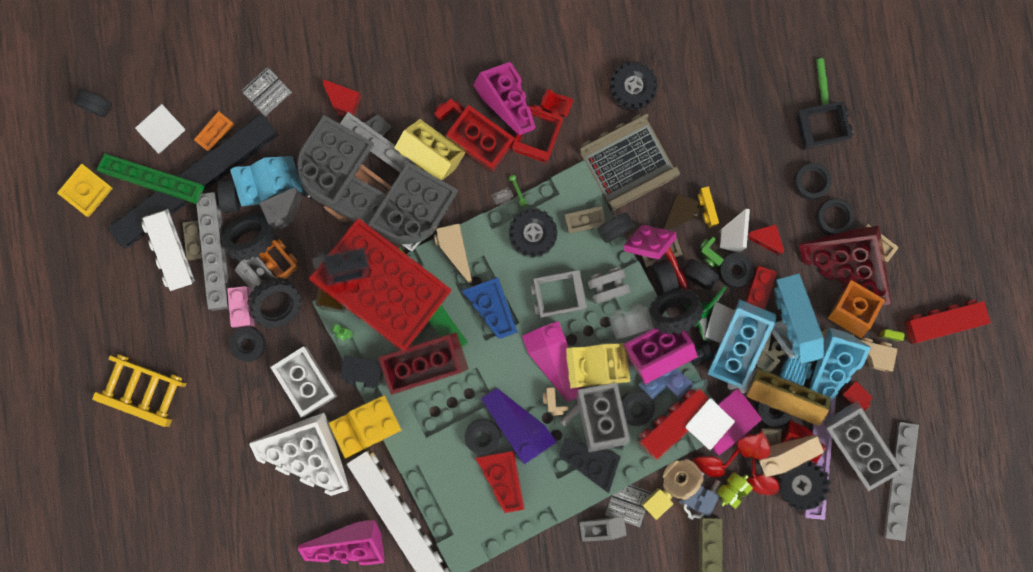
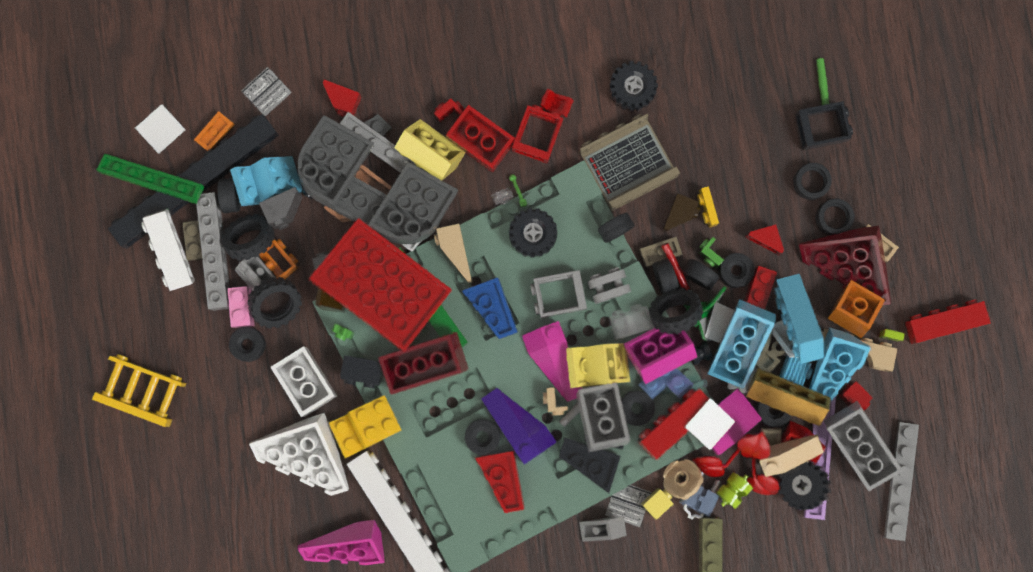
(85, 190): yellow plate -> none
(92, 103): black tyre -> none
(342, 270): black window -> none
(503, 93): dark pink wedge -> none
(585, 220): dark tan plate -> none
(650, 241): dark pink plate -> none
(735, 233): white slope -> none

